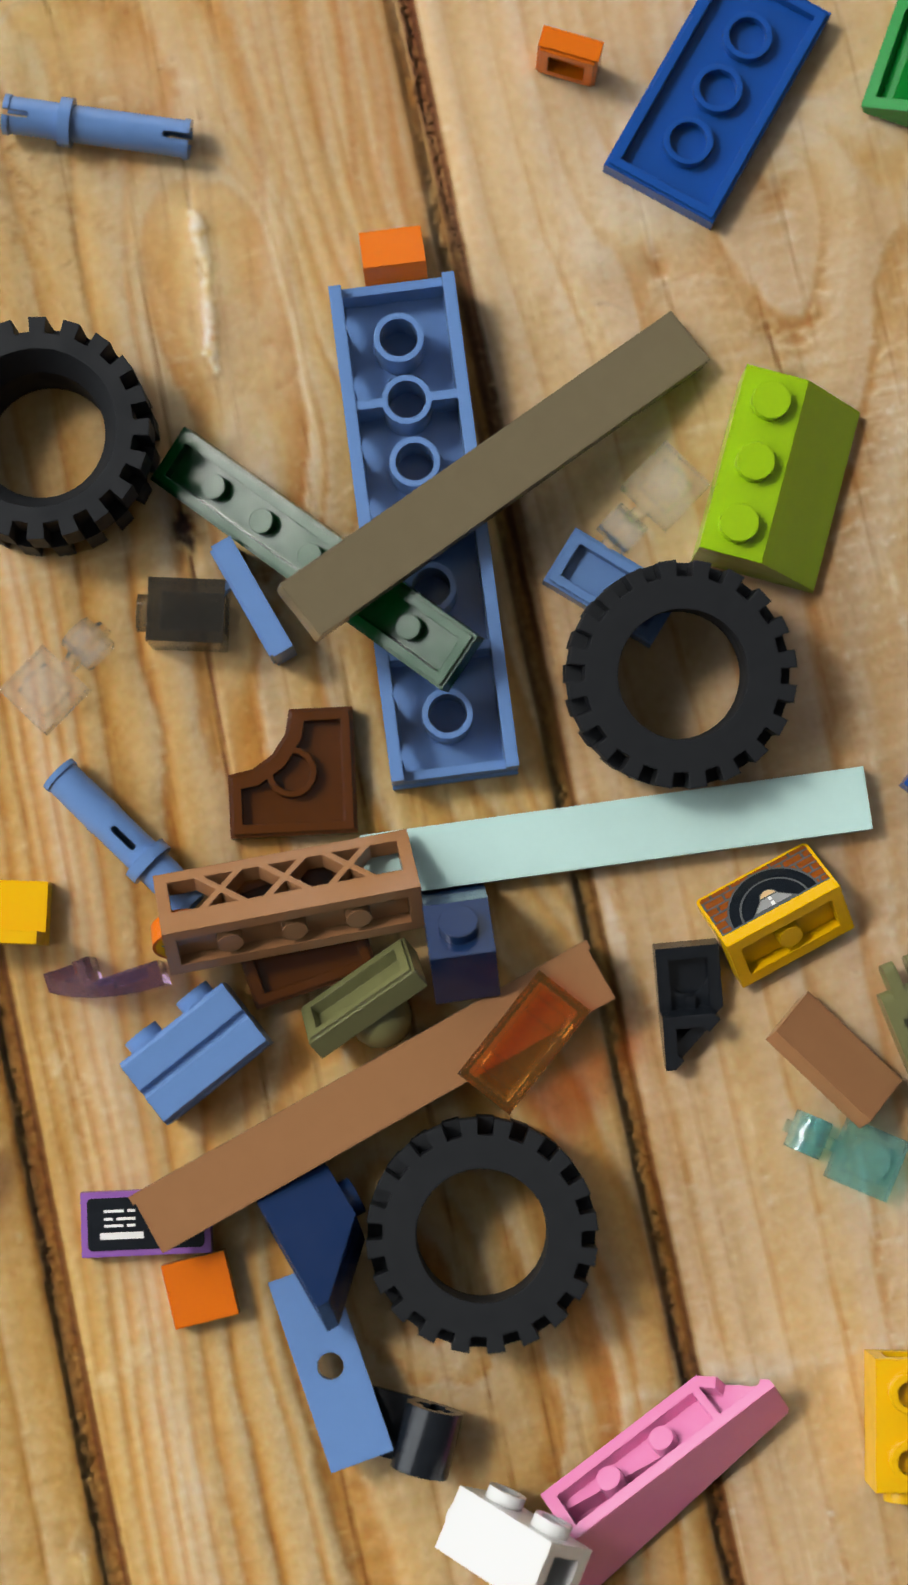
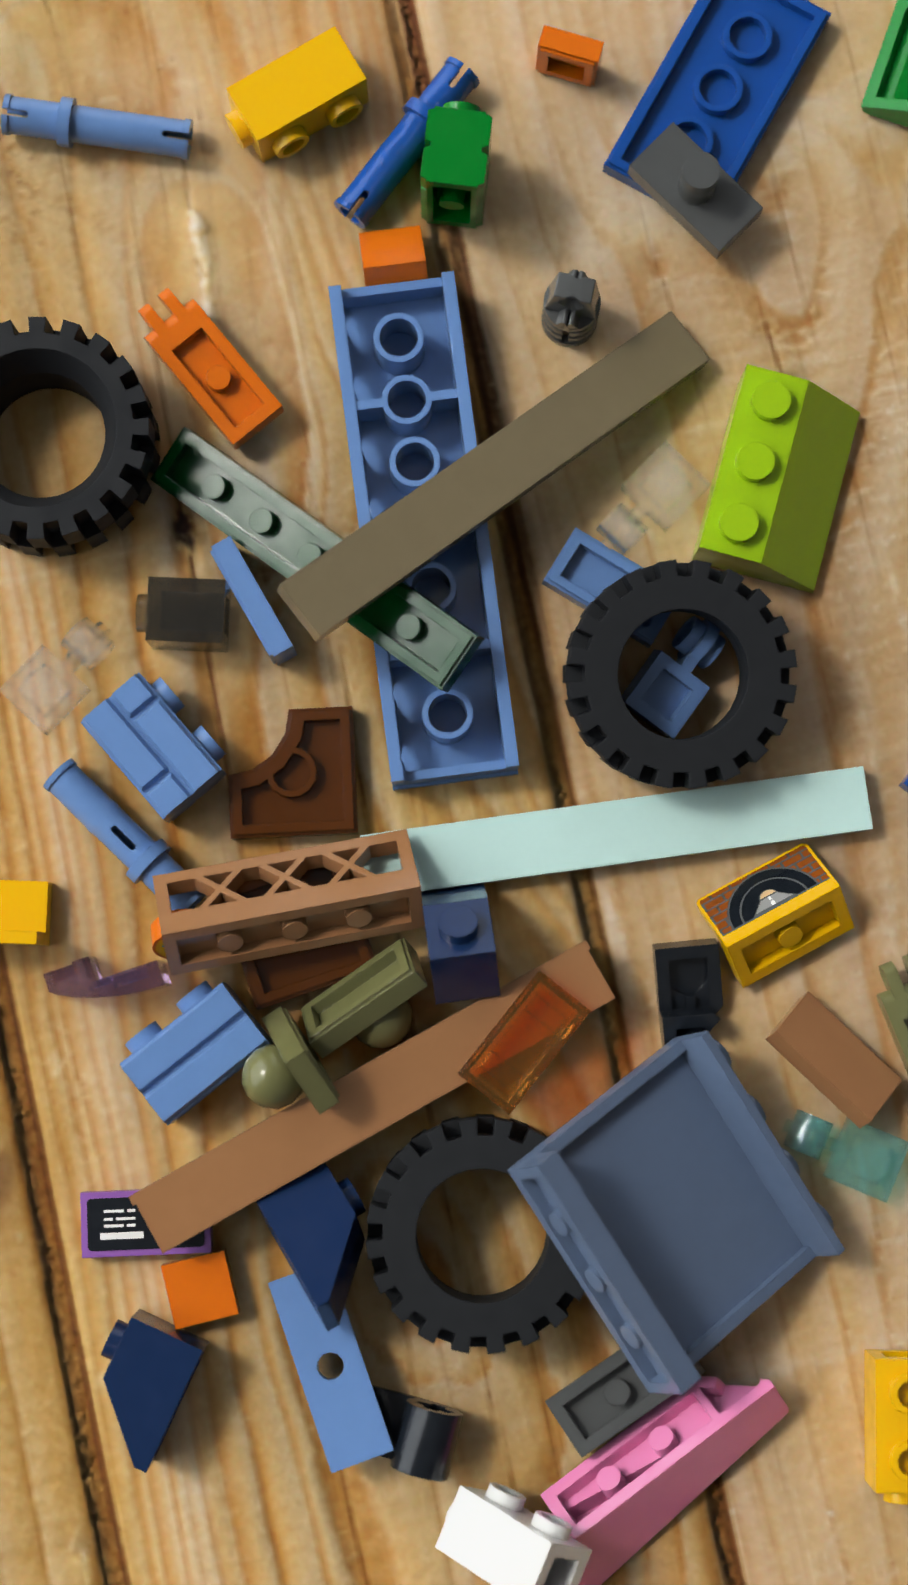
(148, 1379): none -> dark blue slope
(155, 747): none -> medium blue brick
(210, 369): none -> orange hinge
(280, 1072): none -> olive tile
(297, 97): none -> yellow brick
(403, 145): none -> blue pin
(455, 165): none -> green brick
(571, 306): none -> dark grey hinge
(604, 1402): none -> dark grey hinge
(665, 689): none -> medium blue plate
(675, 1208): none -> sand blue panel
(694, 190): none -> dark grey tile

